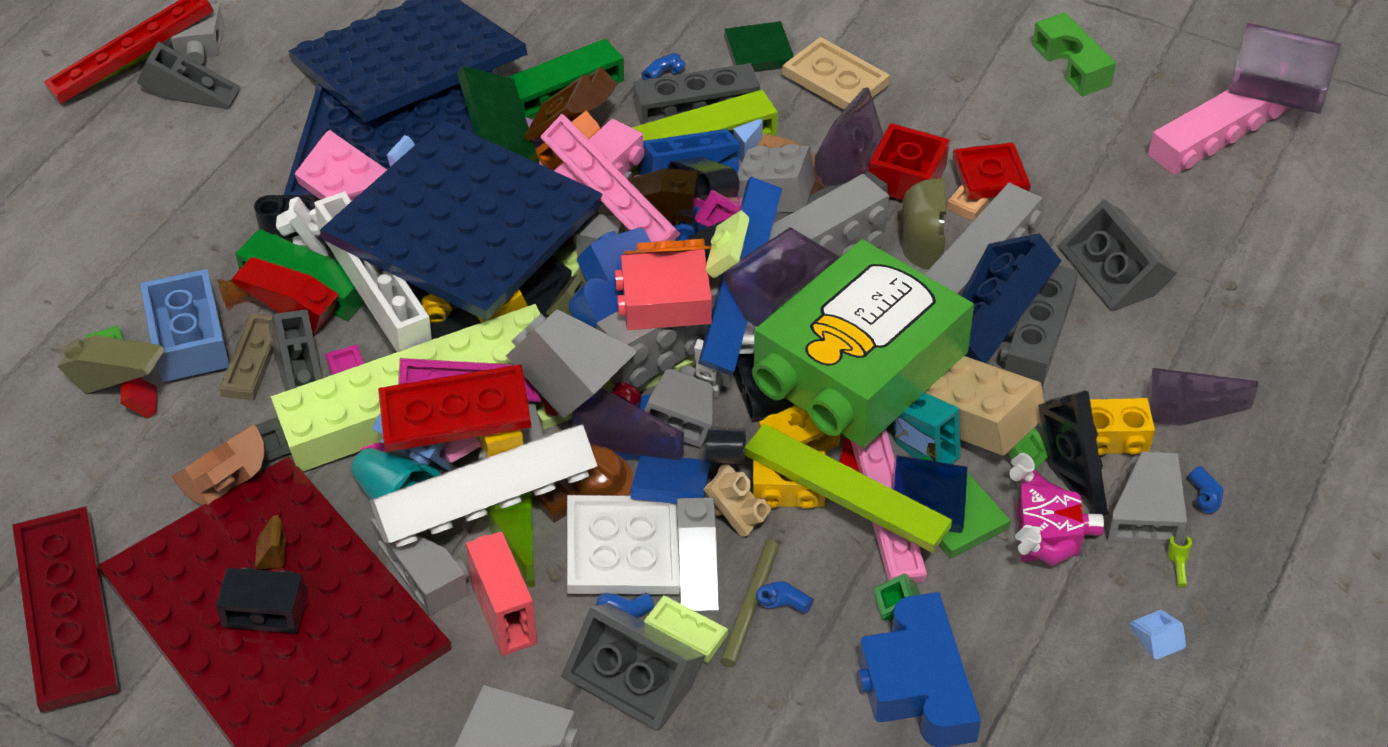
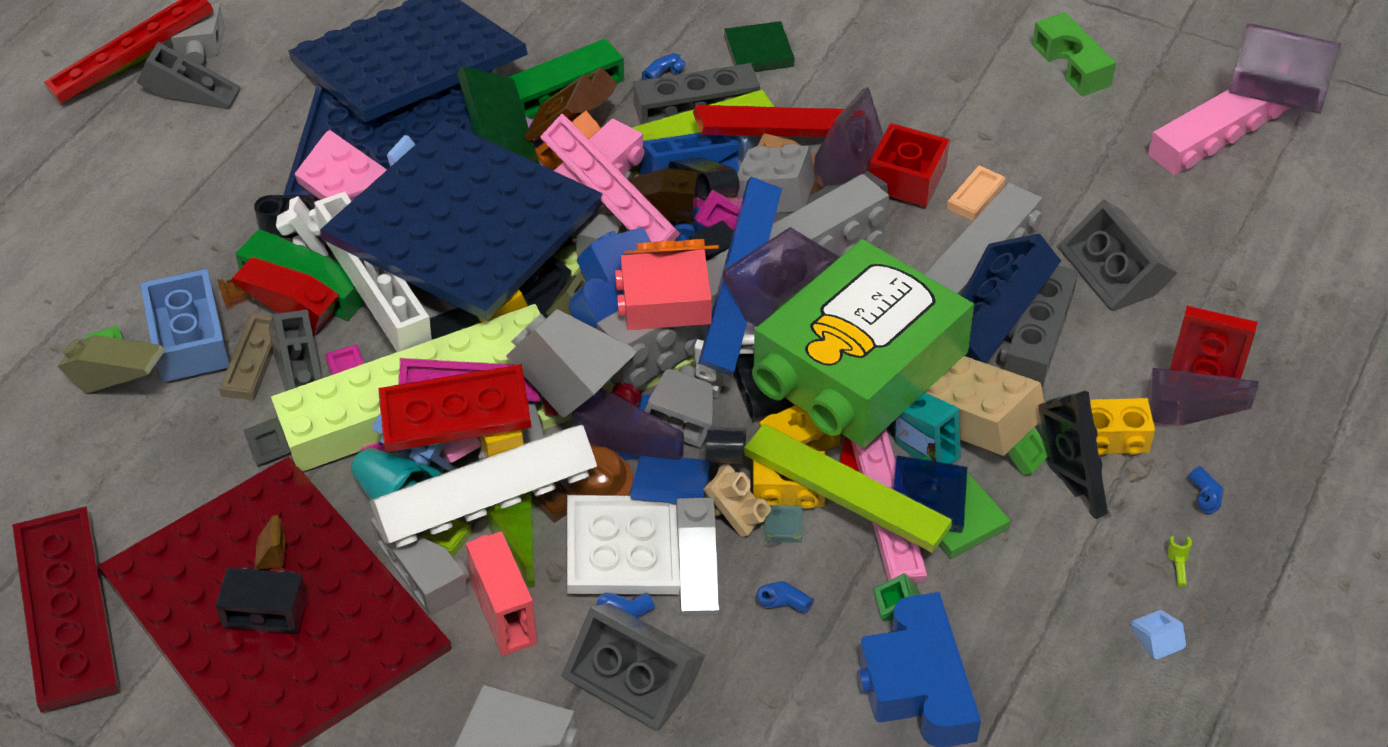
(139, 396): red tile -> none
(222, 467): nougat brick -> none
(436, 308): yellow plate -> none
(452, 538): none -> lime tile
(687, 627): yellowish green plate -> none
(727, 244): yellowish green plate -> none
(749, 604): olive bar -> none
(767, 120): none -> red tile
(784, 524): none -> clear light blue tile
(834, 73): tan plate -> none
(924, 222): olive brick -> none
(989, 169): red tile -> none
(1049, 517): dark pink torso -> none
(1151, 502): light grey slope -> none
(1213, 343): none -> red plate

